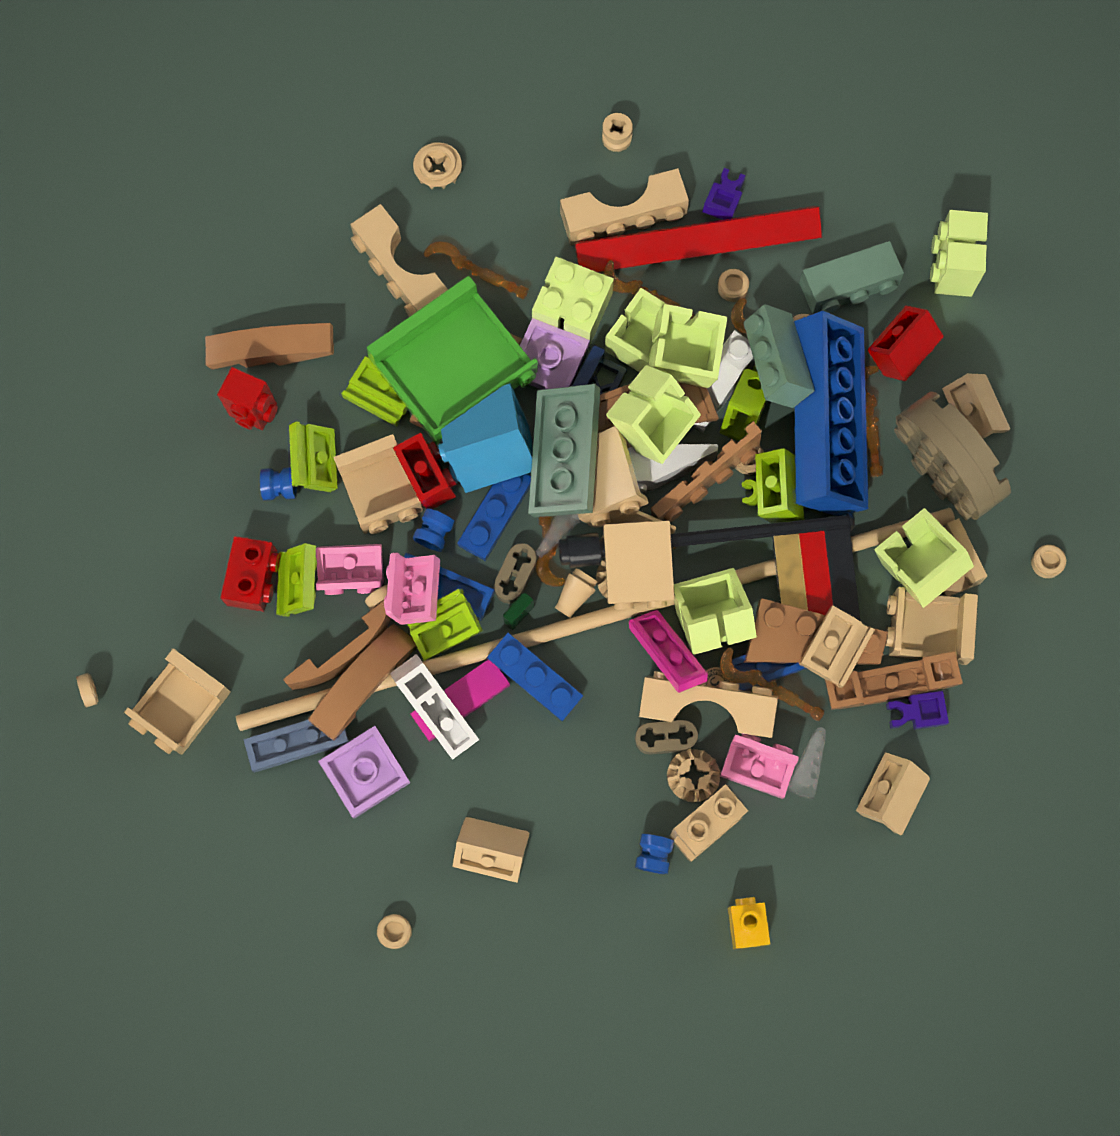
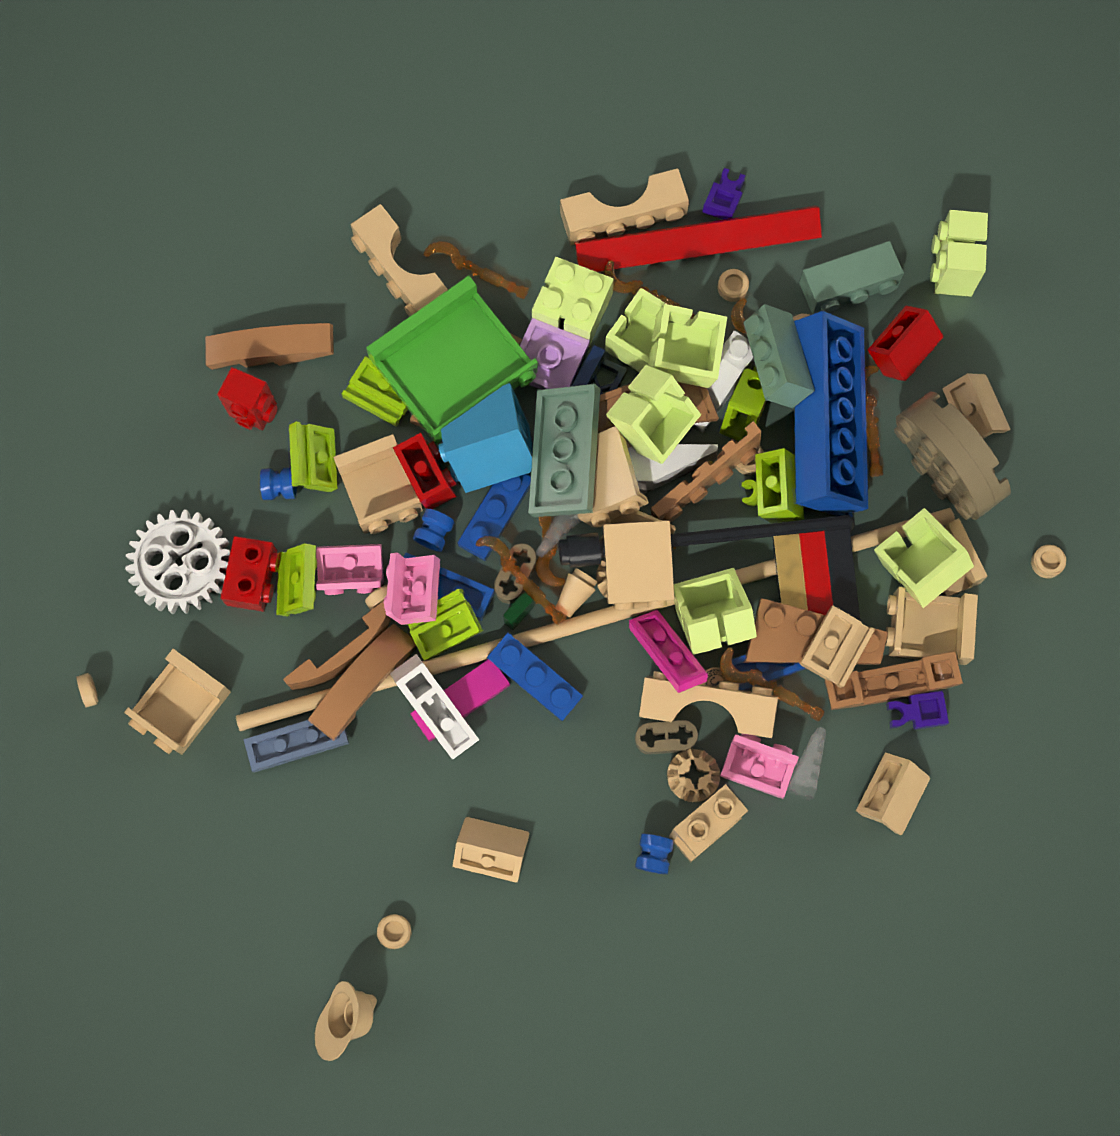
(162, 540): none -> white gear
(343, 1019): none -> tan piece
(364, 772): lavender plate -> none
(437, 153): tan gear -> none
(528, 585): none -> clear orange piece
(616, 140): tan wheel -> none
(748, 923): yellow brick -> none

